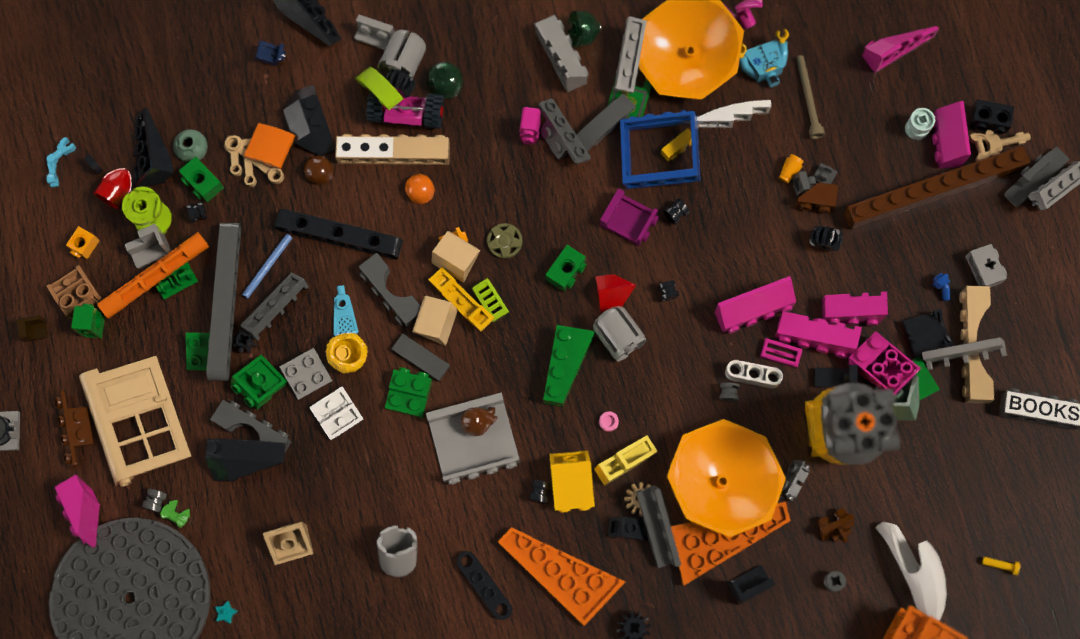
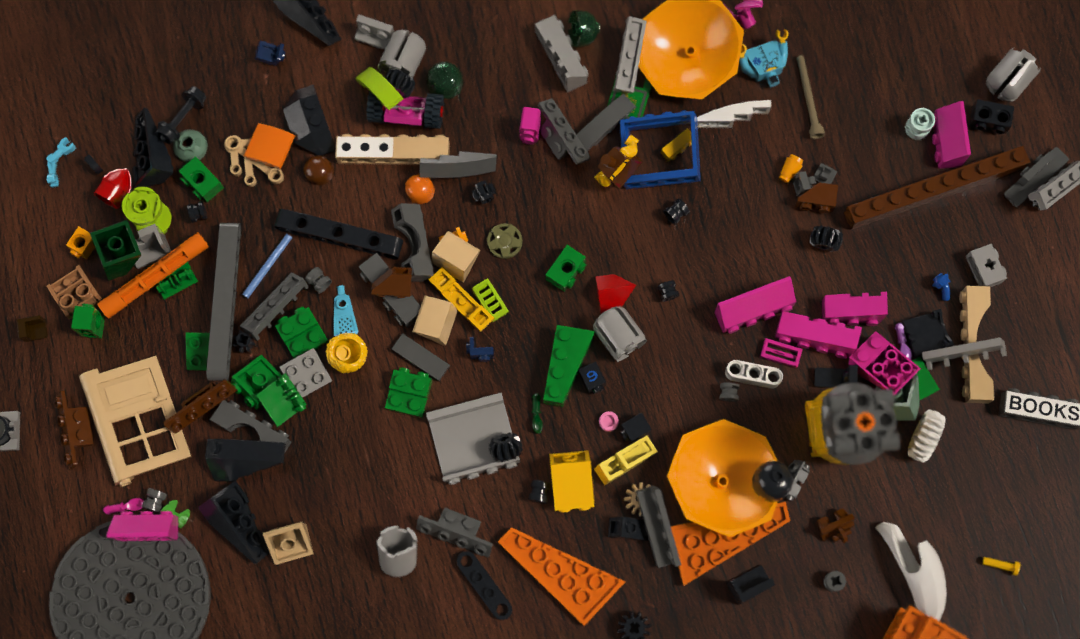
(80, 508): dark pink slope -> none
(116, 249): none -> dark green slope
(133, 505): none -> dark pink piece
(144, 527): none -> dark pink slope
(194, 98): none -> black piece
(199, 404): none -> reddish brown bracket
(225, 612): teal piece -> none
(232, 518): none -> black wedge
(281, 400): none -> green hinge
(301, 332): none -> green plate
(318, 280): none -> dark grey wheel
(336, 413): white slope -> none
(394, 283): none -> reddish brown slope
(409, 220): none -> dark grey arch
(456, 530): none -> dark grey bracket
(458, 166): none -> dark grey slope
(477, 420): reddish brown piece -> none
(483, 192): none -> black gear
(484, 354): none -> dark blue bracket
(505, 447): none -> black gear
(537, 423): none -> dark green piece
(592, 378): none -> black brick
(619, 164): none -> reddish brown torso
(629, 218): magenta panel -> none
(635, 428): none -> black brick
(772, 481): none -> black cylinder
(889, 49): dark pink wedge -> none
(902, 340): none -> medium lavender piece
(926, 435): none -> white gear
(994, 143): tan piece -> none
(1016, 61): none -> light grey cylinder

